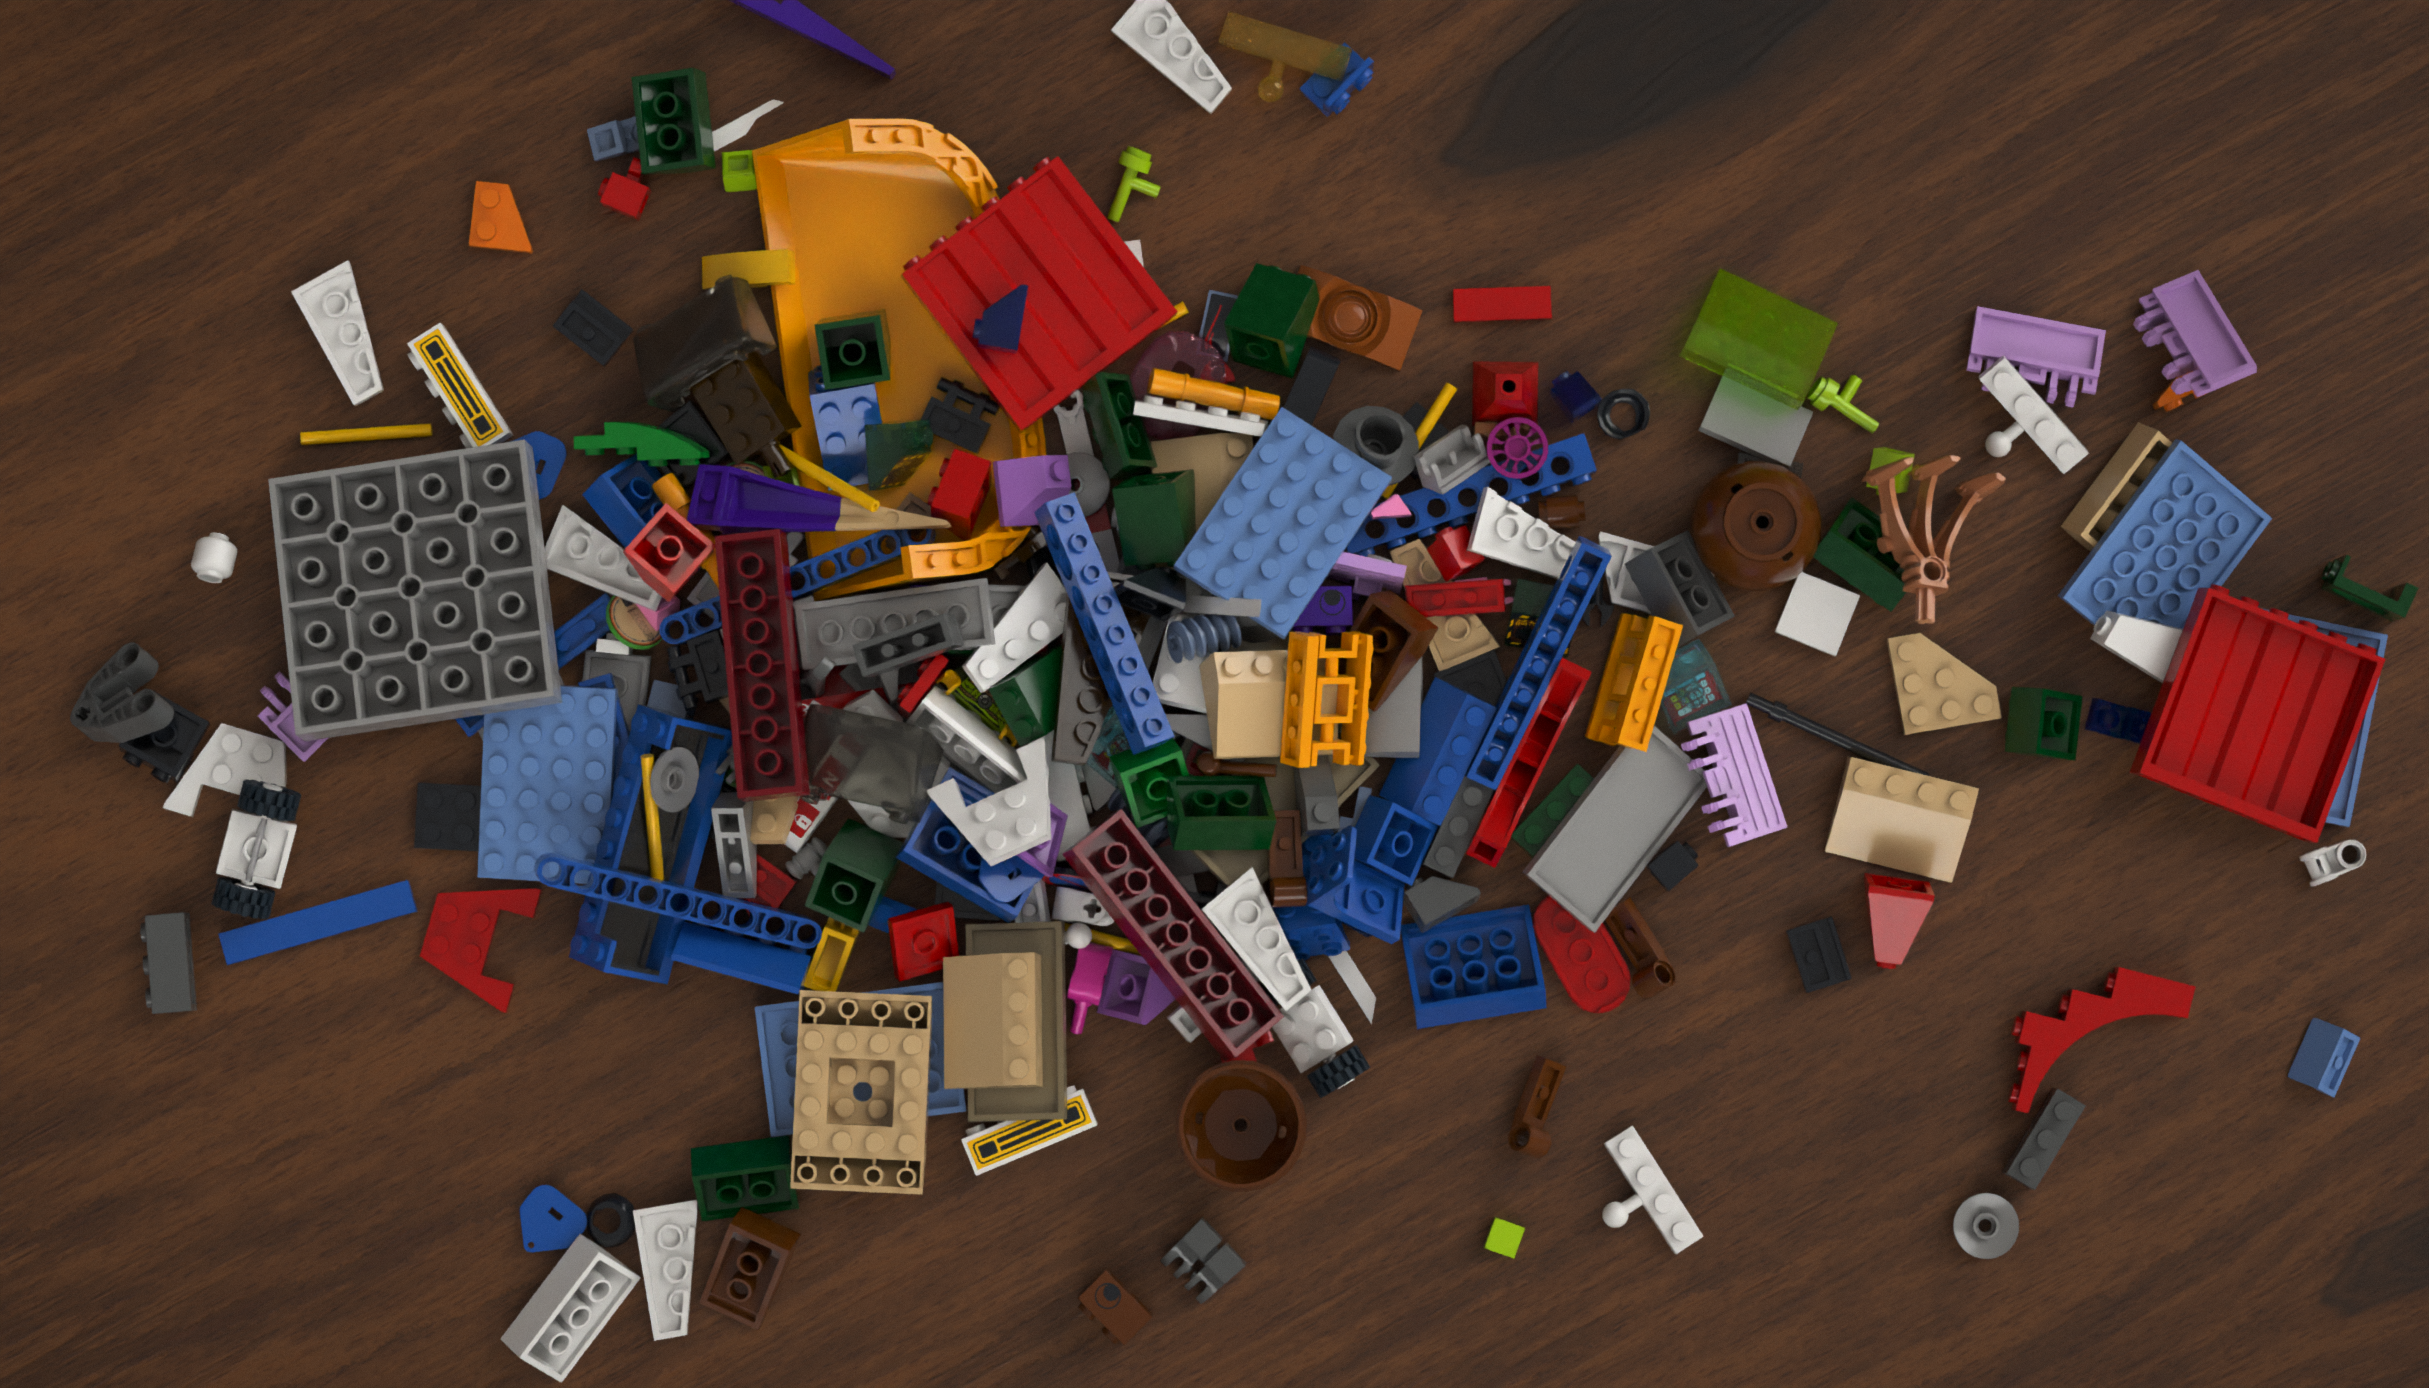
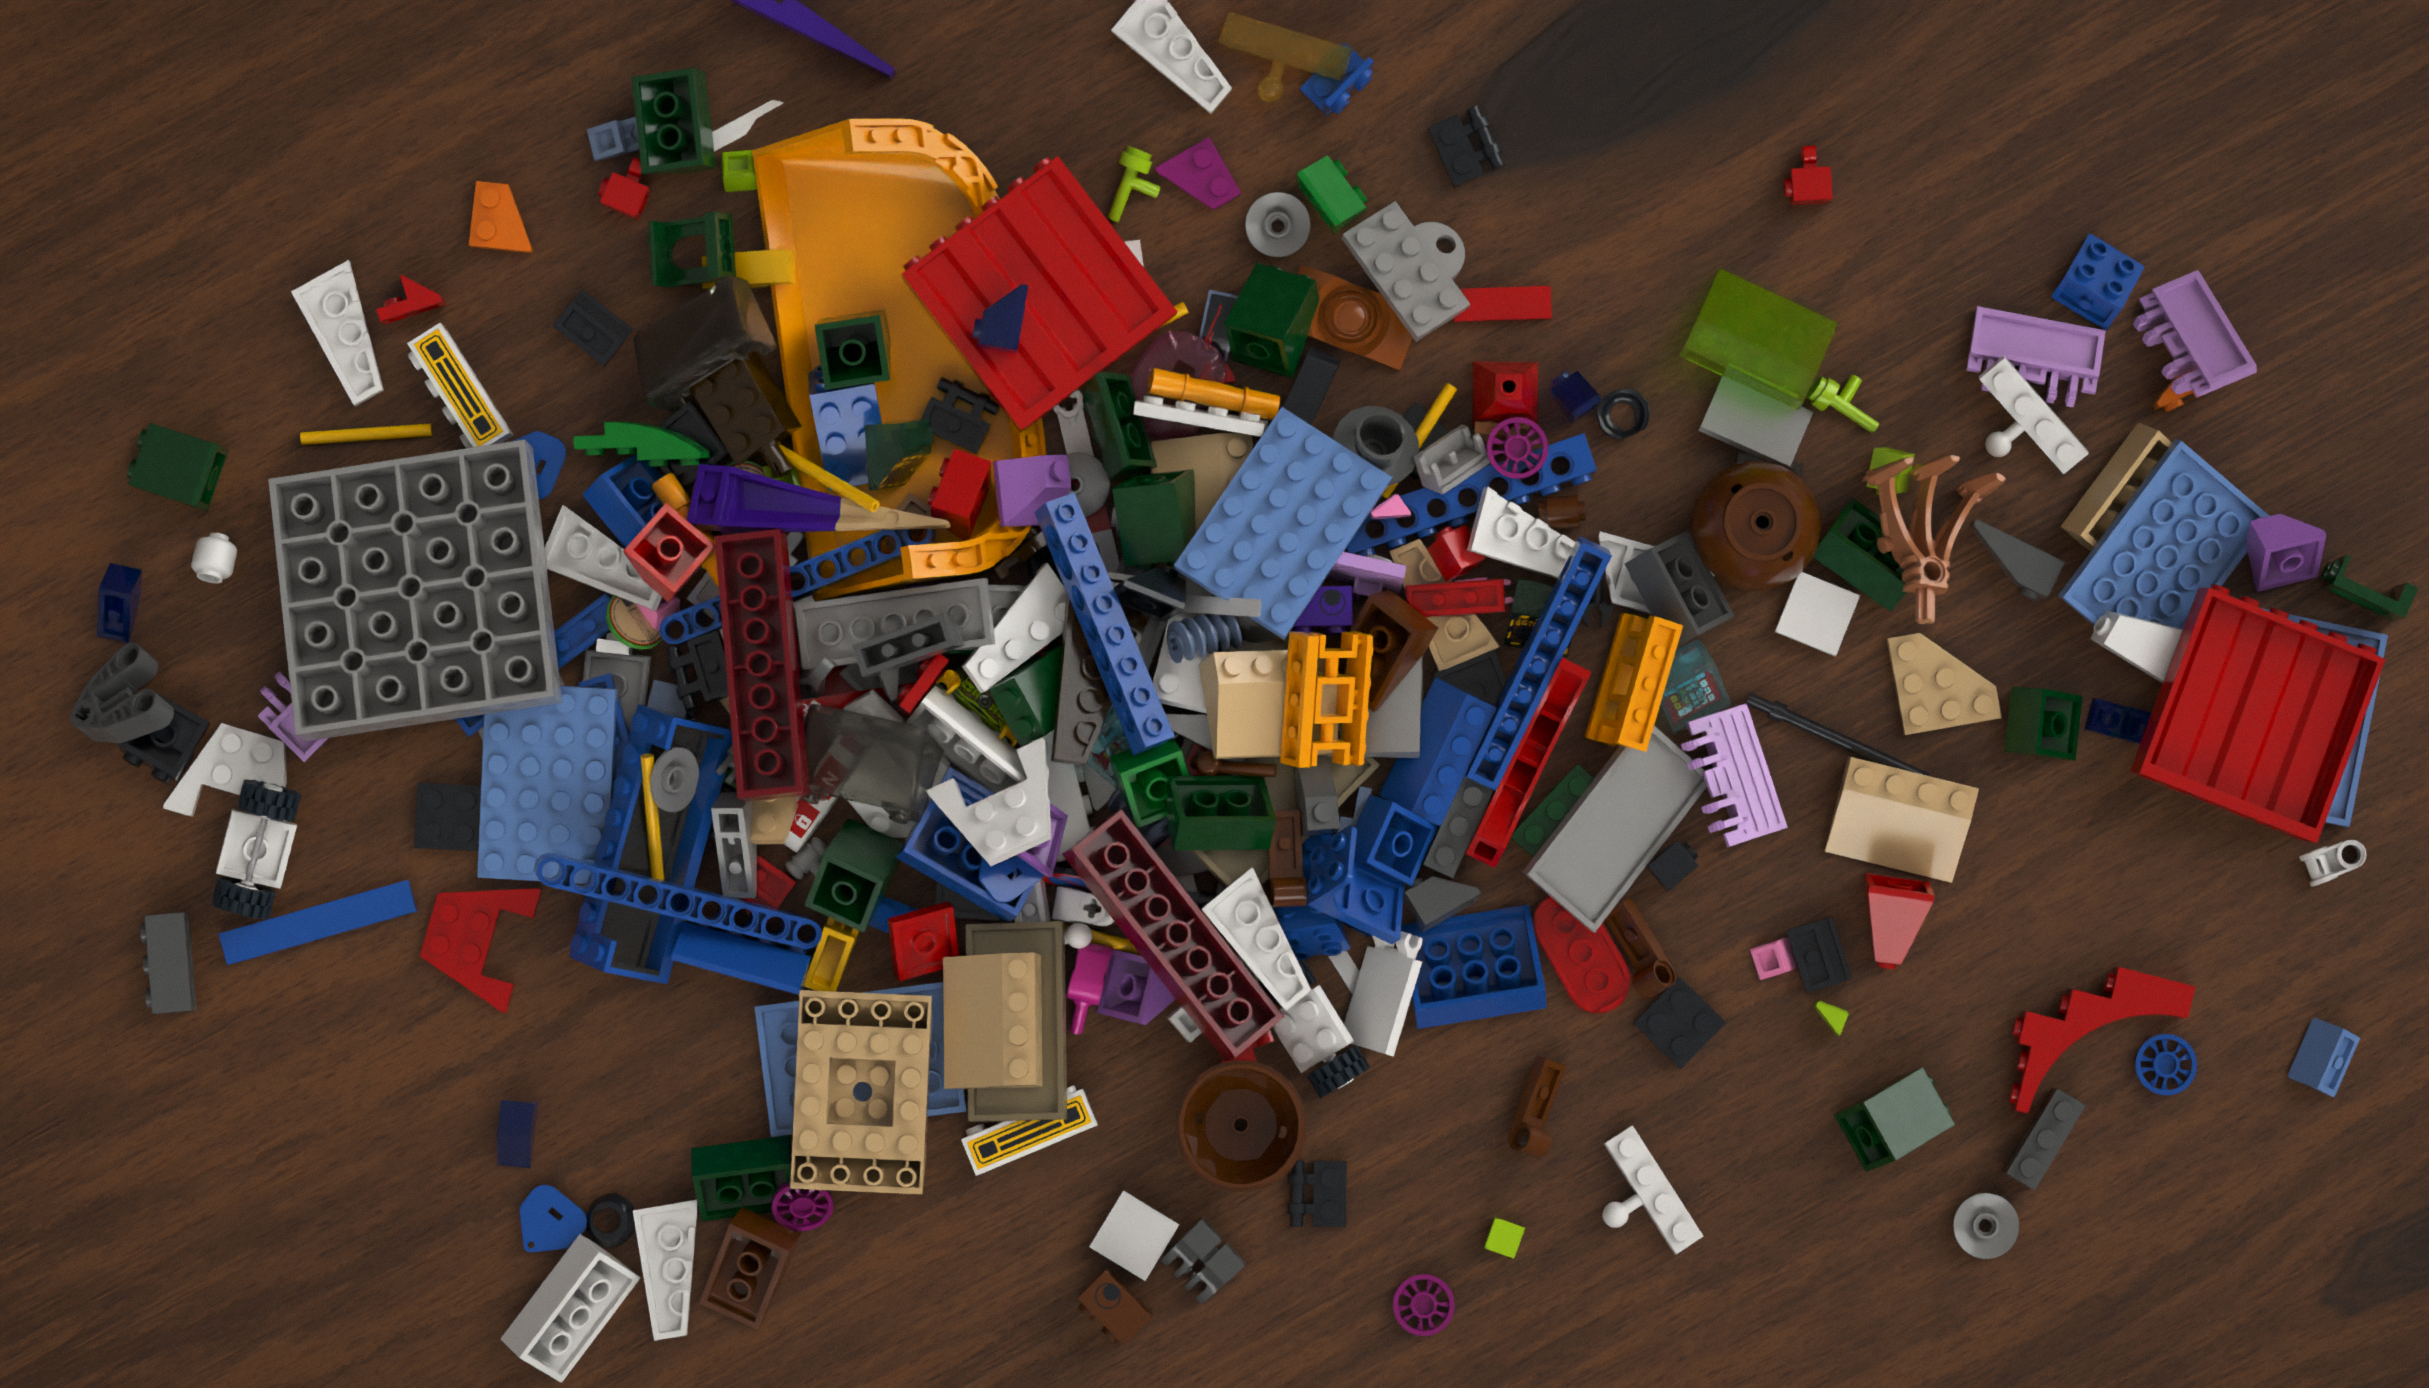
(118, 602): none -> clear blue slope
(177, 466): none -> dark green slope
(418, 301): none -> red slope
(516, 1133): none -> clear blue slope
(719, 250): none -> dark green panel
(801, 1205): none -> magenta wheel
(1134, 1235): none -> white tile
(1201, 174): none -> magenta wing
(1273, 208): none -> light grey dish
(1328, 1193): none -> black plate
(1331, 193): none -> green slope
(1383, 993): none -> white tile
(1410, 268): none -> light grey plate
(1423, 1305): none -> magenta wheel
(1456, 150): none -> black plate
(1679, 1023): none -> black plate
(1773, 958): none -> bright pink slope
(1810, 182): none -> red brick
(1832, 1015): none -> lime slope
(1895, 1119): none -> slope
(2022, 563): none -> dark grey slope
(2098, 282): none -> blue bracket
(2165, 1064): none -> blue wheel
(2283, 551): none -> medium lavender slope

